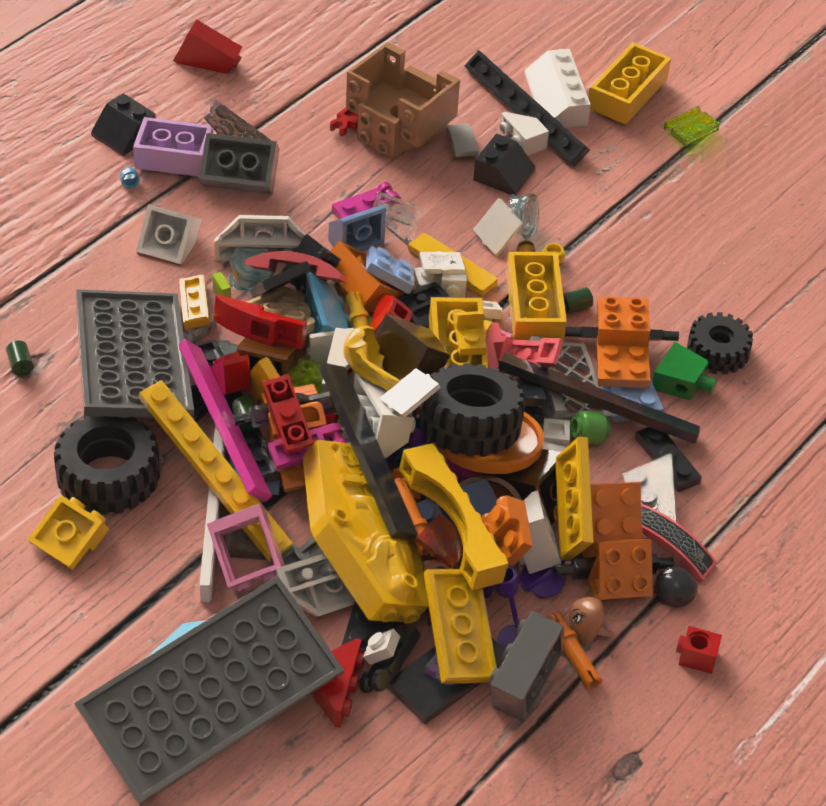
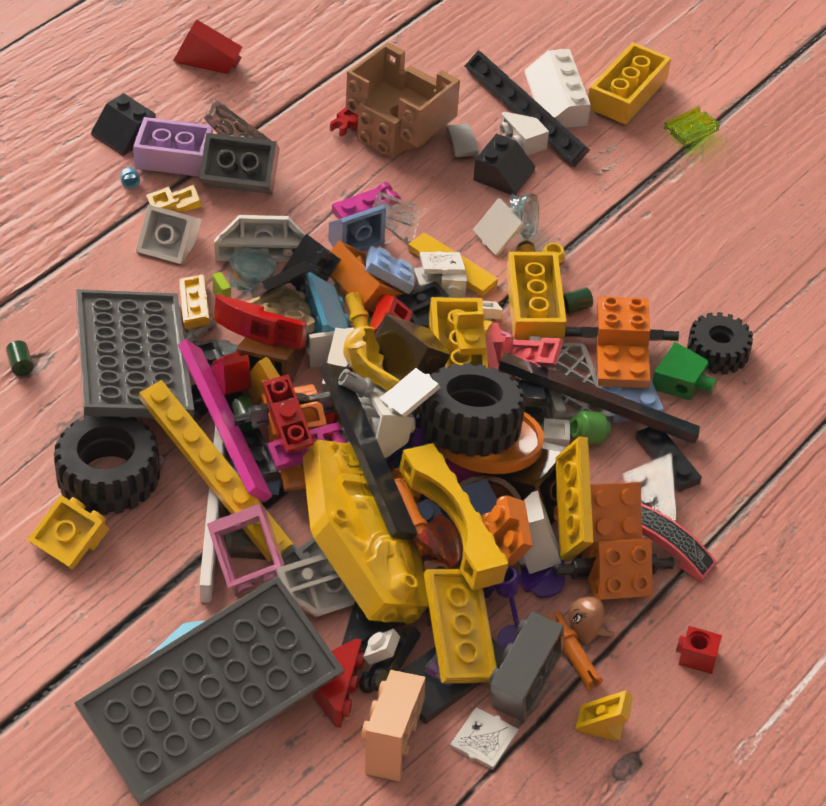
(178, 201): none -> yellow slope
(269, 260): coral slope -> none
(307, 373): clear neon green brick -> none
(360, 385): none -> light grey pin
(391, 724): none -> light nougat wedge
(484, 738): none -> white piece
(605, 716): none -> yellow slope
(675, 586): black hair -> none

